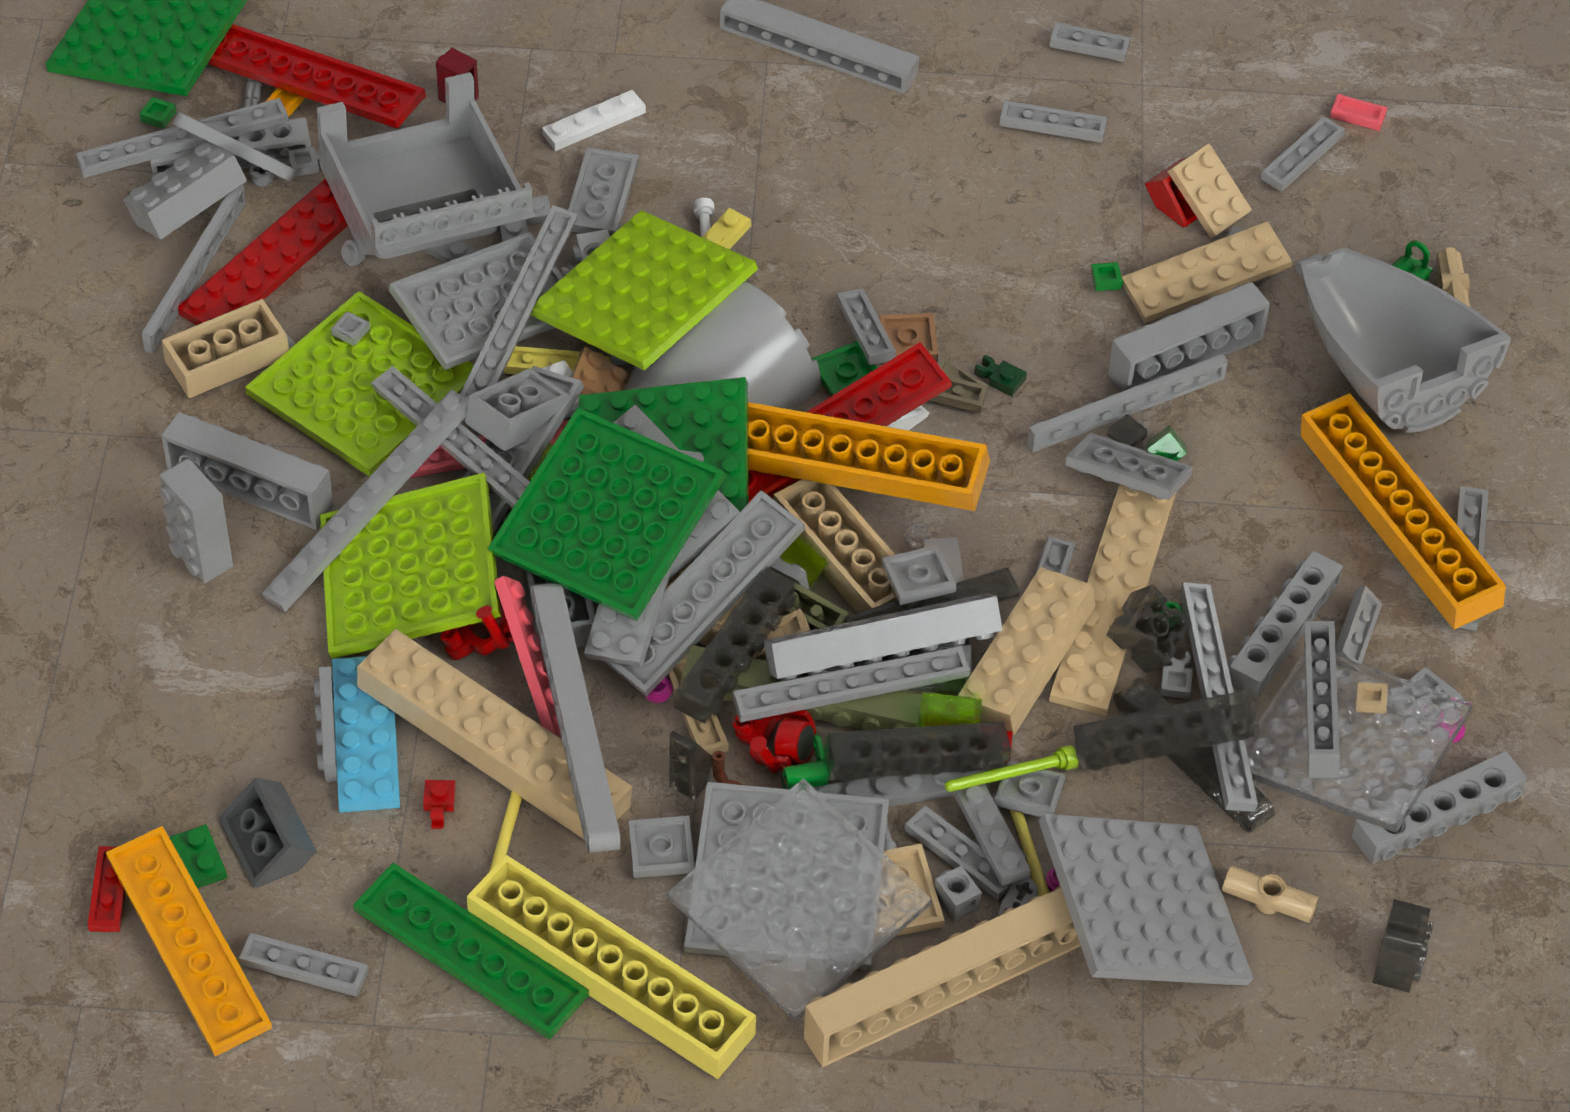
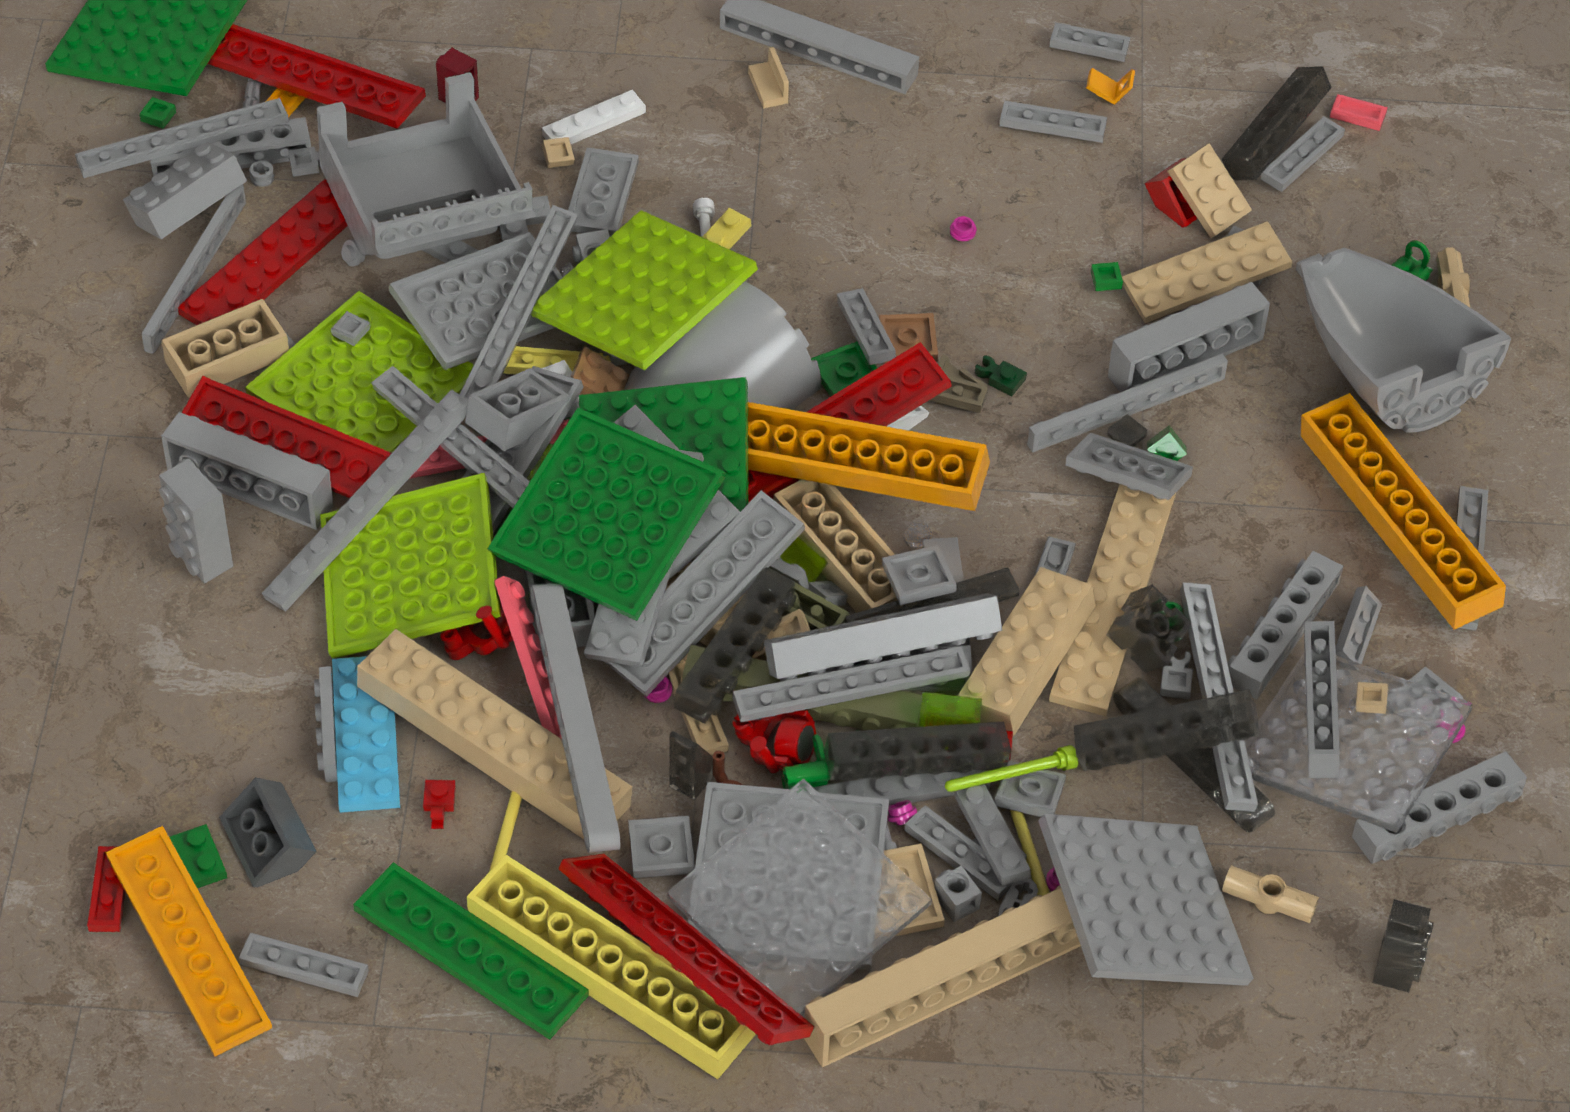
(234, 146): light grey beam -> none
(344, 456): none -> red plate
(558, 152): none -> tan plate
(687, 949): none -> red plate
(770, 81): none -> tan panel
(829, 591): none -> light grey plate
(901, 812): none -> dark pink plate
(963, 229): none -> dark pink plate
(1107, 87): none -> light orange bracket
(1276, 123): none -> clear smoke brick

